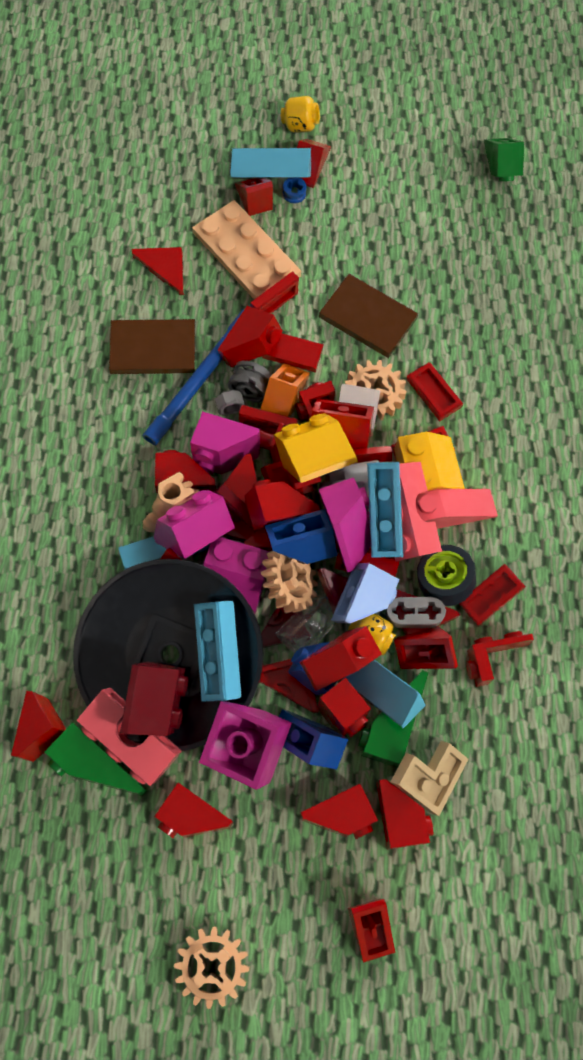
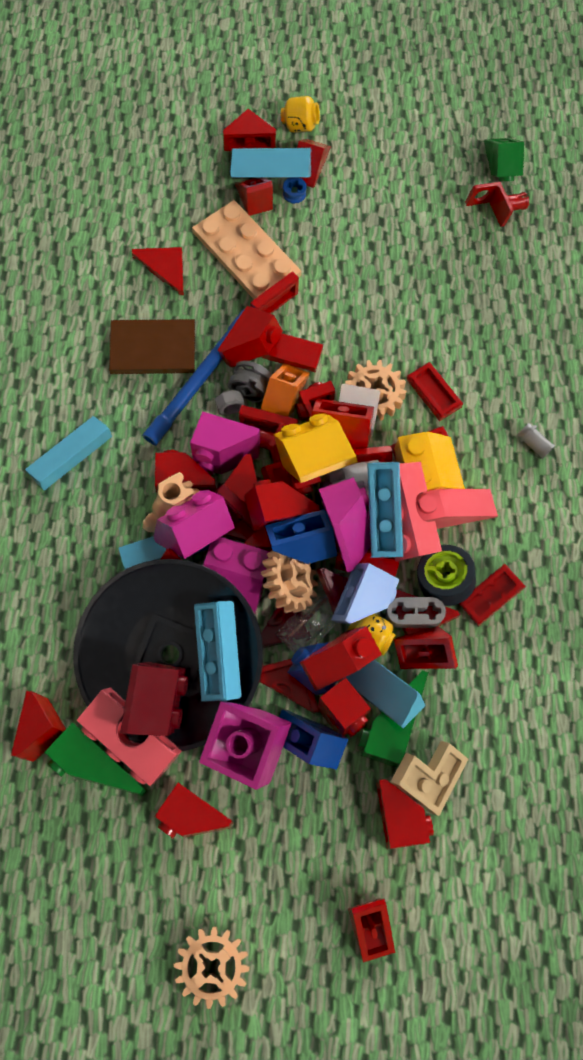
(69, 452): none -> medium azure slope
(249, 132): none -> red slope
(343, 813): red slope -> none
(368, 315): reddish brown tile -> none
(479, 665): red bracket -> none
(500, 202): none -> red bracket
(535, 440): none -> light grey pin

